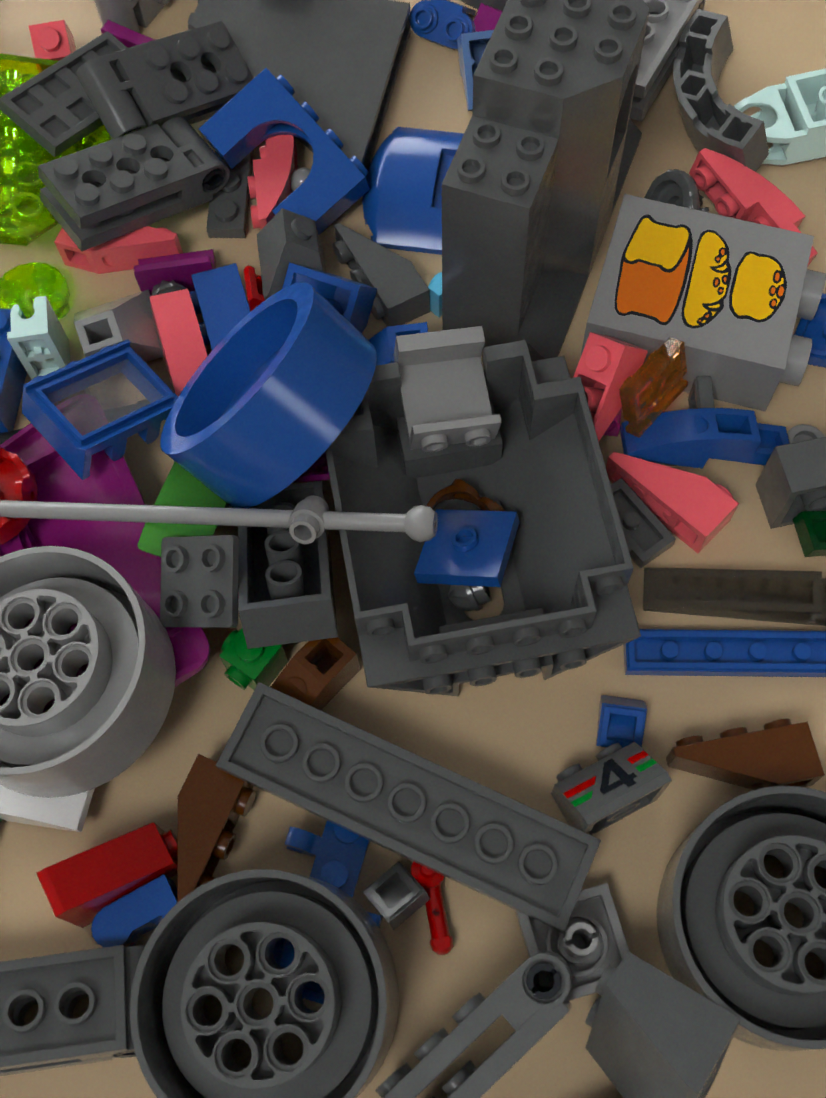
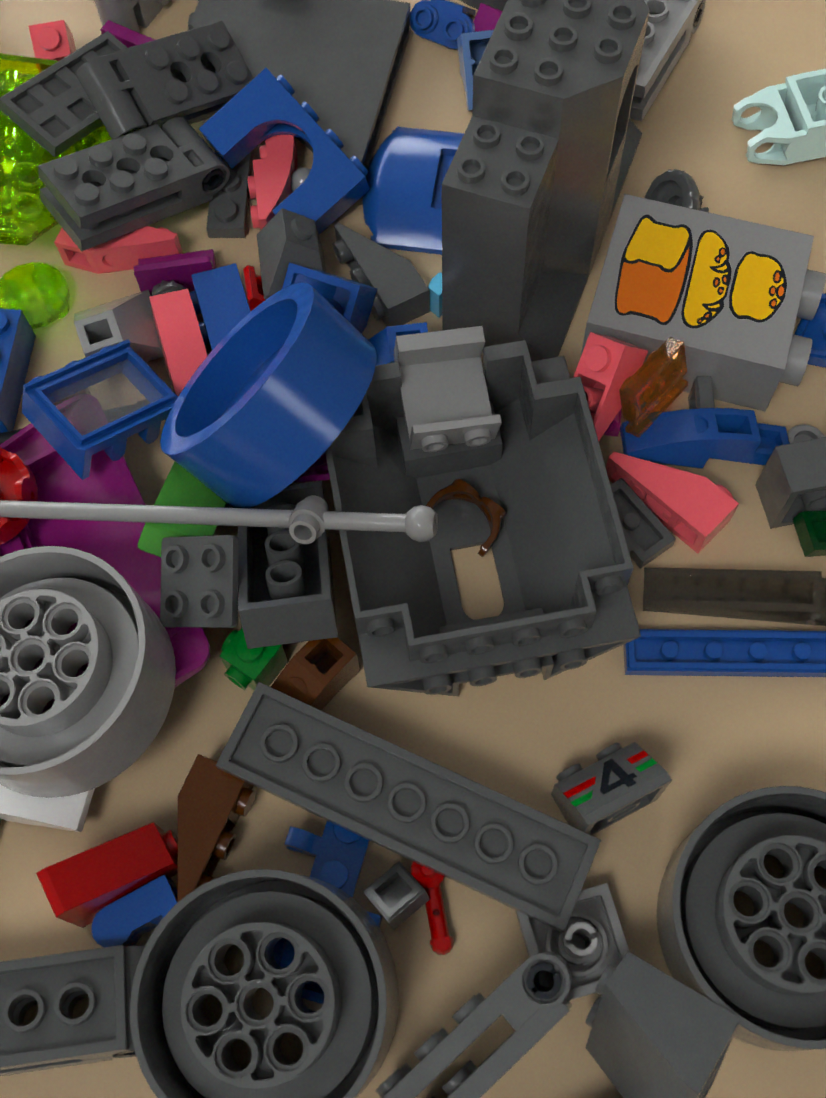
(39, 339): light aqua hinge -> none
(468, 548): blue plate -> none
(469, 597): dark grey plate -> none
(620, 721): blue slope -> none
(706, 118): dark grey brick -> none
(744, 193): coral slope -> none
(754, 760): reddish brown slope -> none

